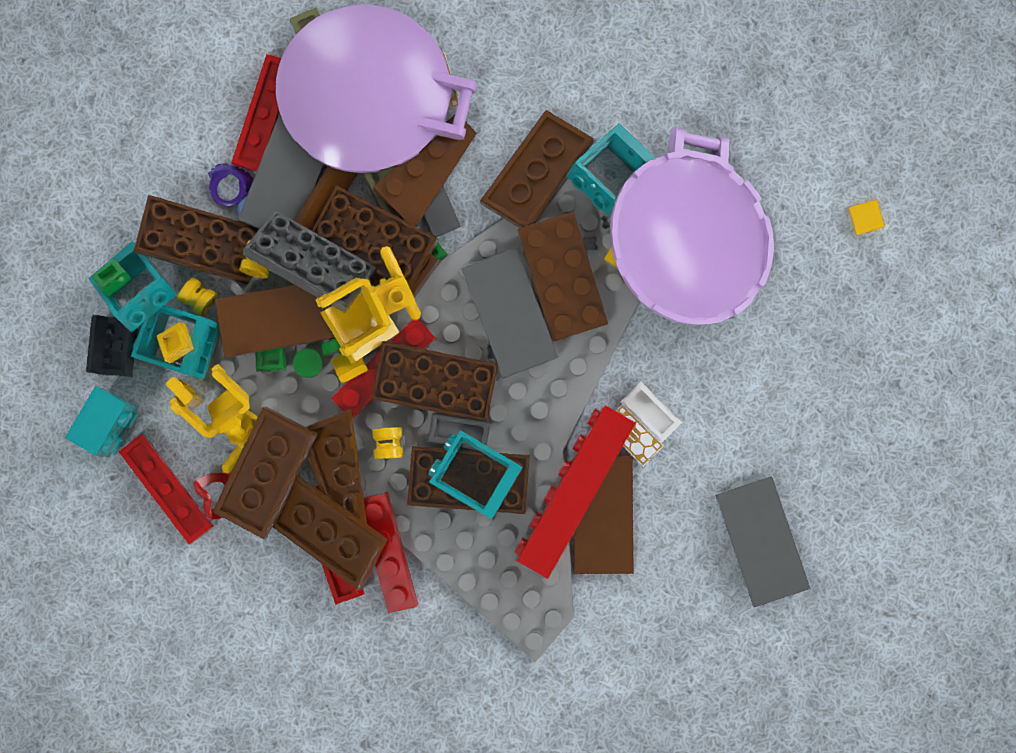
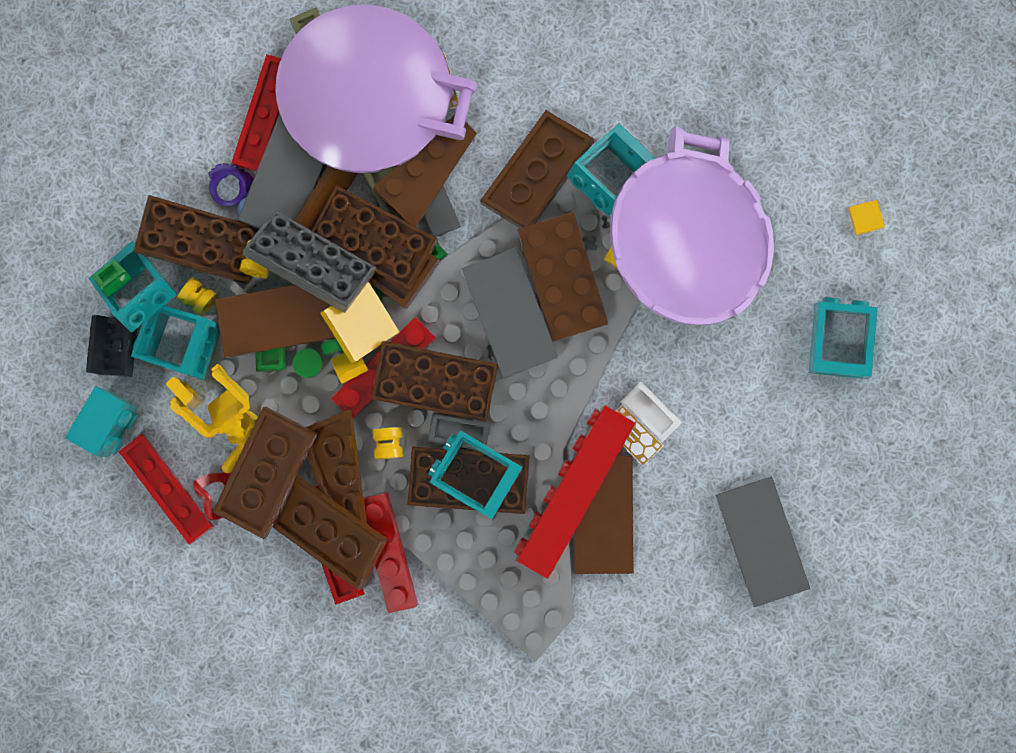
(175, 342): yellow tile -> none
(382, 300): yellow piece -> none
(842, 369): none -> teal window

